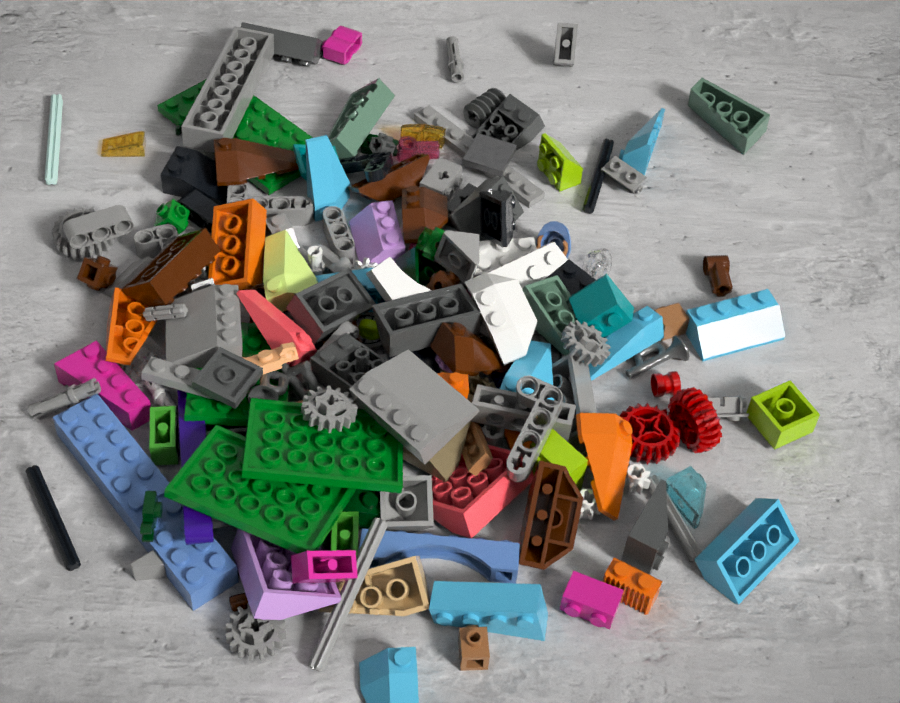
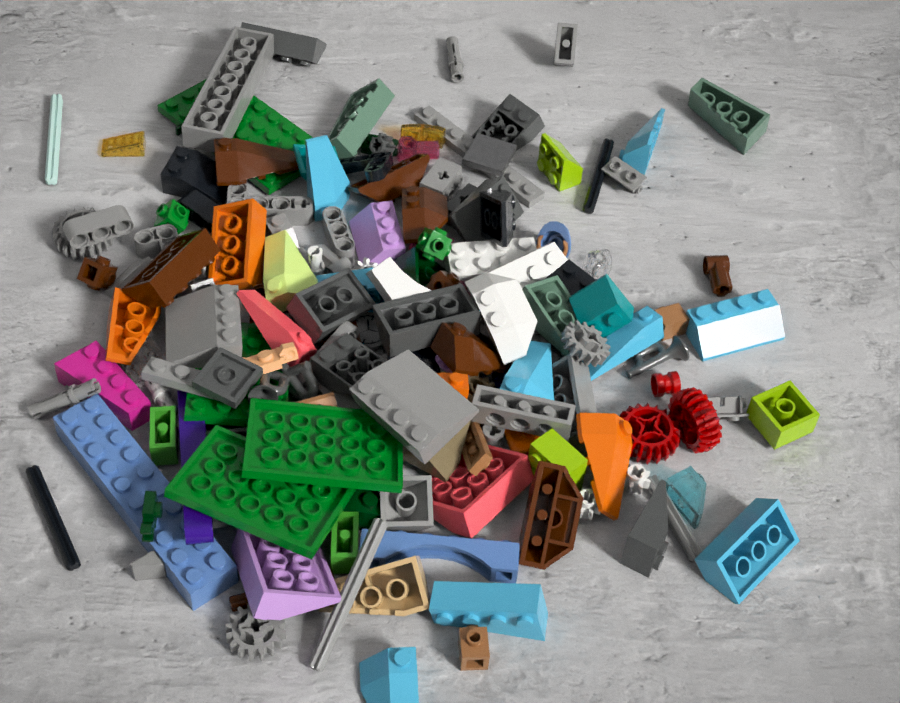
(165, 312): light grey axle -> none
(324, 566): dark pink brick -> none
(329, 409): light grey gear -> none
(342, 44): dark pink brick -> none
(368, 329): lime tile -> none
(459, 254): light grey slope -> none
(482, 107): dark grey piece -> none
(530, 431): light grey beam -> none
(591, 600): dark pink brick -> none
(639, 587): orange brick -> none

